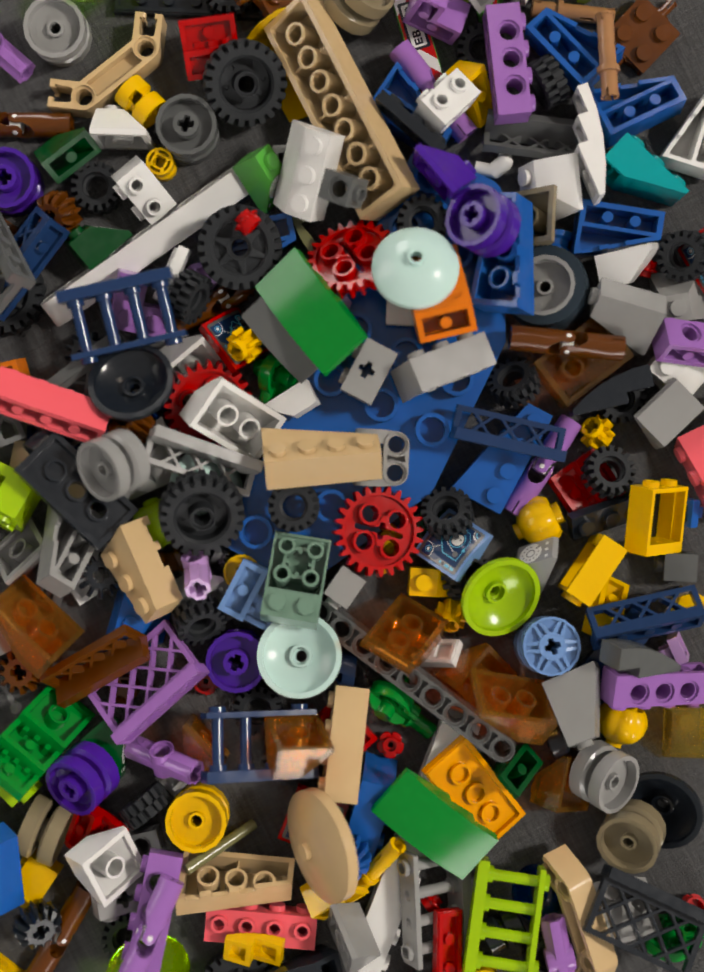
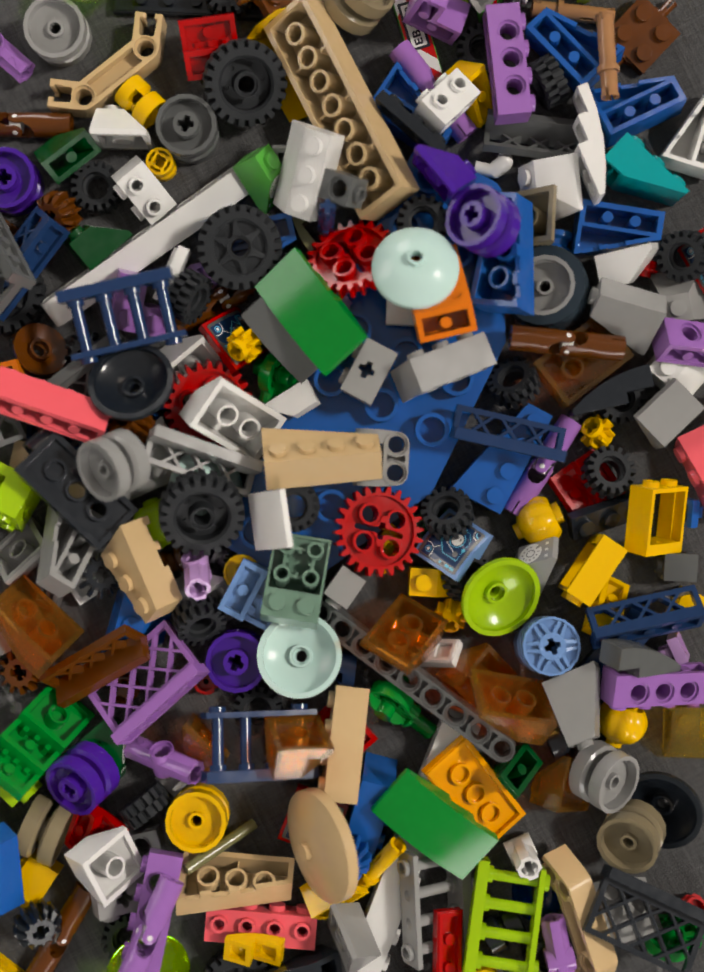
(45, 340): none -> reddish brown dish
(247, 221): red plate -> none
(270, 520): none -> white slope
(326, 217): none -> dark blue axle
(385, 738): red plate -> none
(431, 902): red plate -> none
(524, 856): none -> white piece

